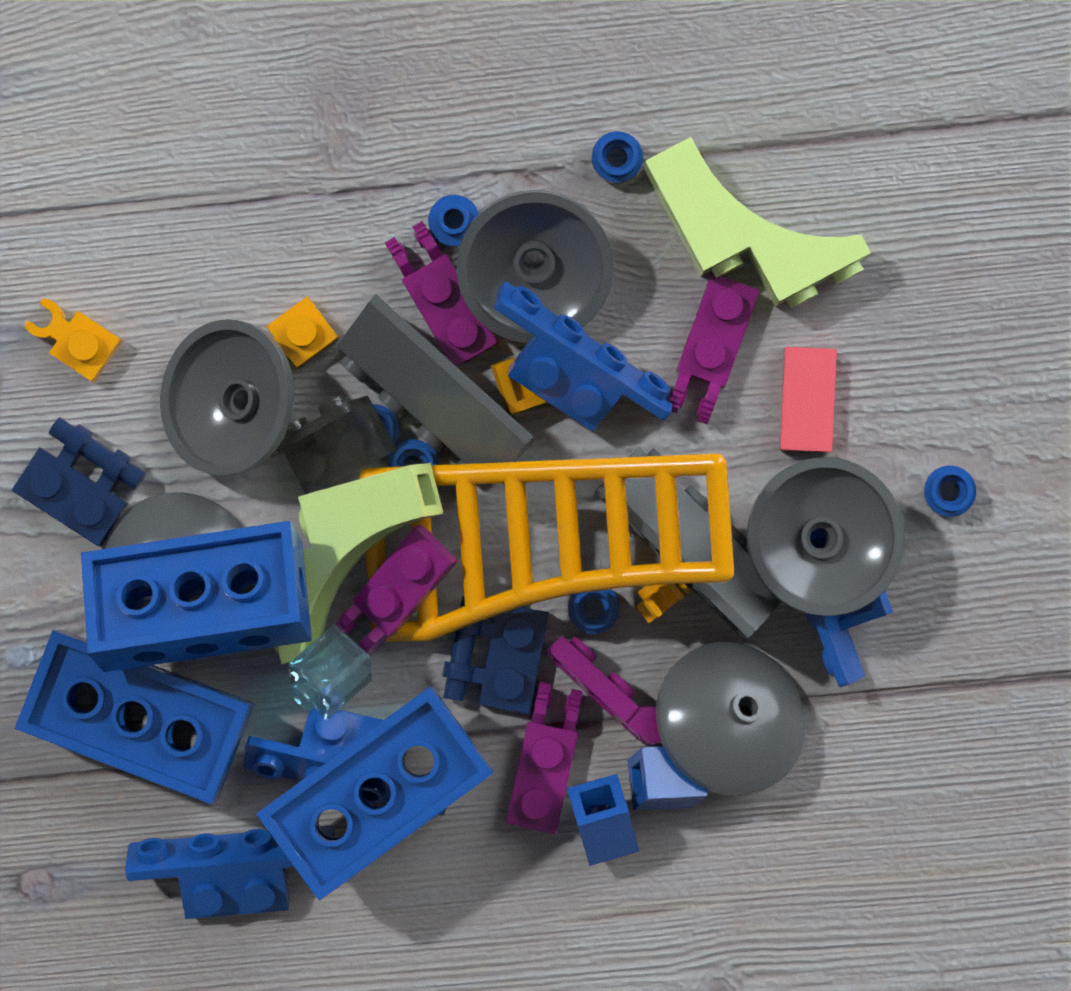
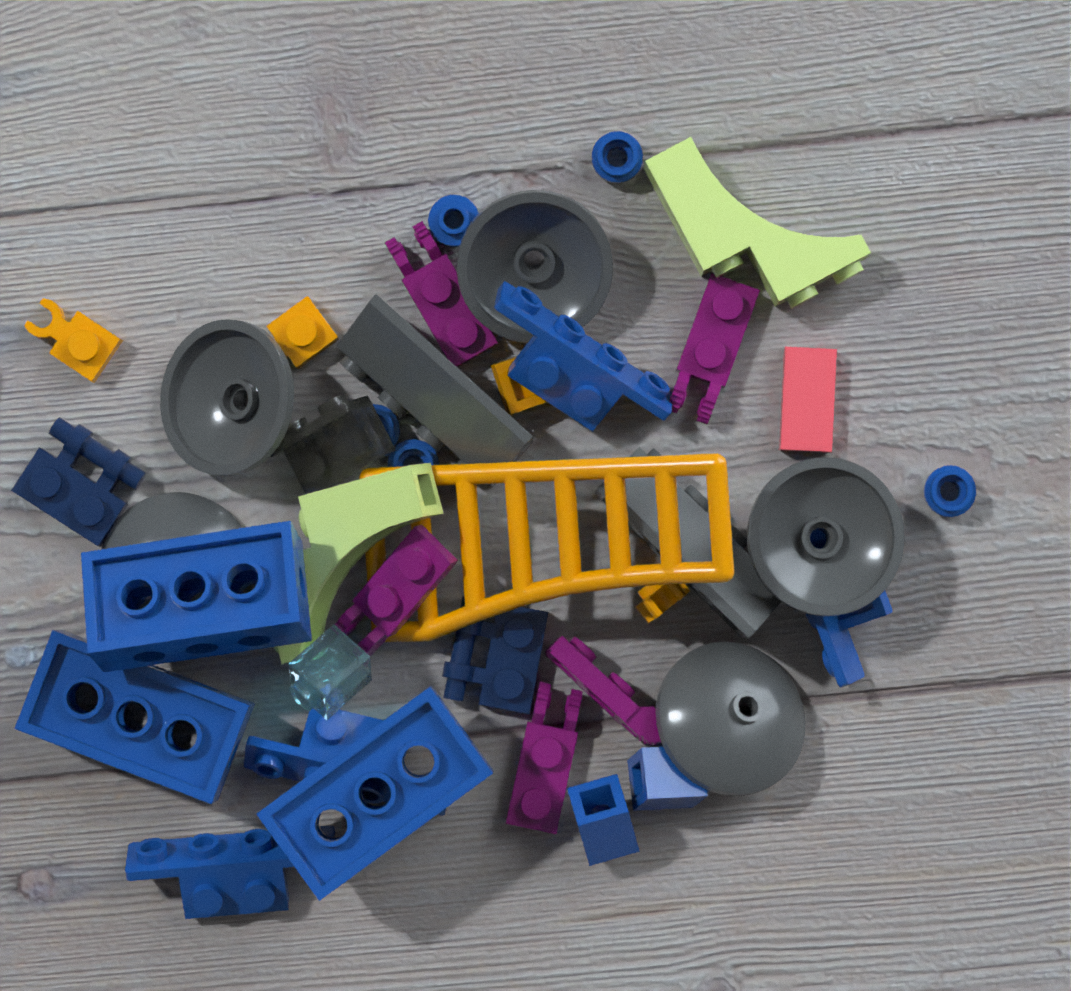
(597, 625): blue plate -> none

